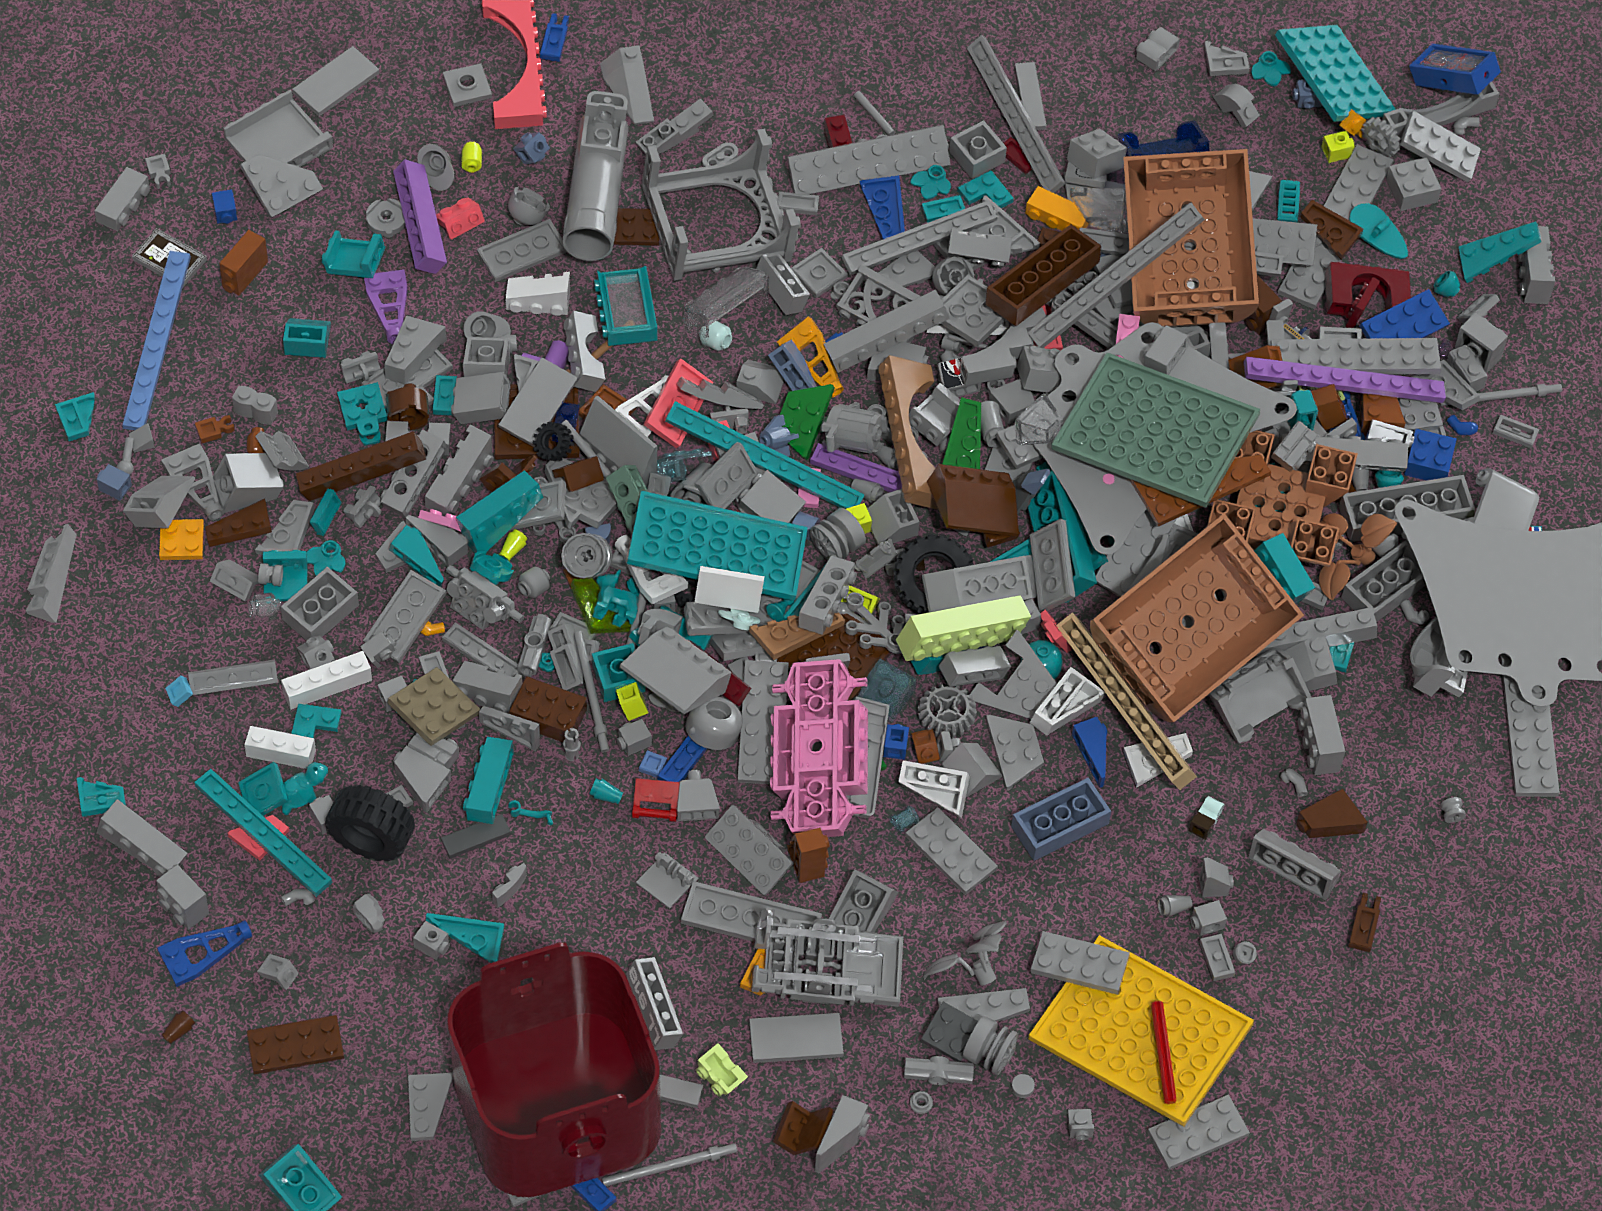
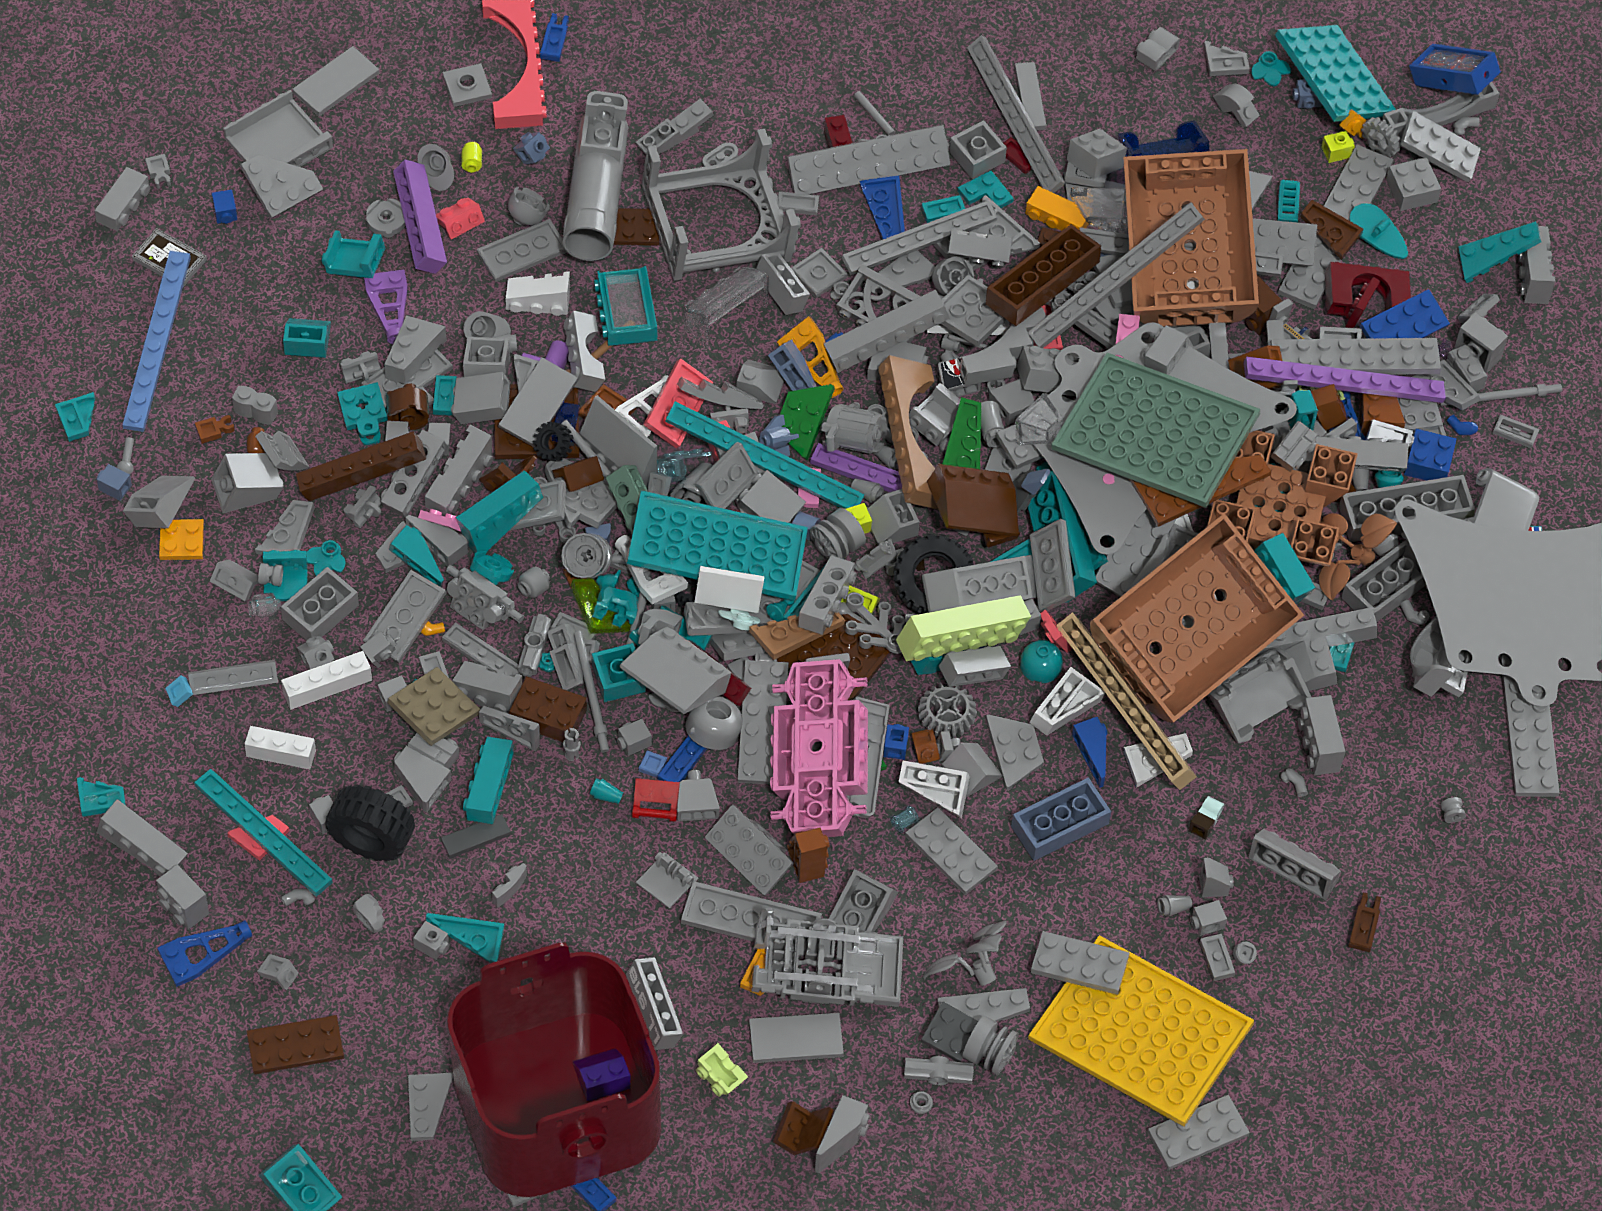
(50, 576): light grey wedge -> none
(142, 438): light grey slope -> none
(179, 1026): reddish brown cone -> none
(187, 461): light grey plate -> none
(240, 525): reddish brown wing -> none
(243, 262): dark orange brick -> none
(264, 789): teal plate -> none
(300, 786): teal animal -> none
(311, 717): teal plate -> none
(325, 512): teal tile -> none
(513, 544): neon yellow cone -> none
(535, 814): teal piece -> none
(602, 1074): none -> dark purple slope
(626, 76): light grey wedge -> none
(632, 701): neon yellow brick -> none
(680, 1091): light grey tile -> none
(712, 1153): light grey bar -> none
(719, 336): light aqua head -> none
(889, 687): clear light blue slope -> none
(931, 184): teal plate -> none
(1023, 1086): light grey tile -> none
(1026, 686): light grey wing -> none
(1080, 1124): light grey bracket -> none
(1163, 1052): red axle -> none
(1332, 817): reddish brown slope -> none
(1447, 284): teal cone -> none

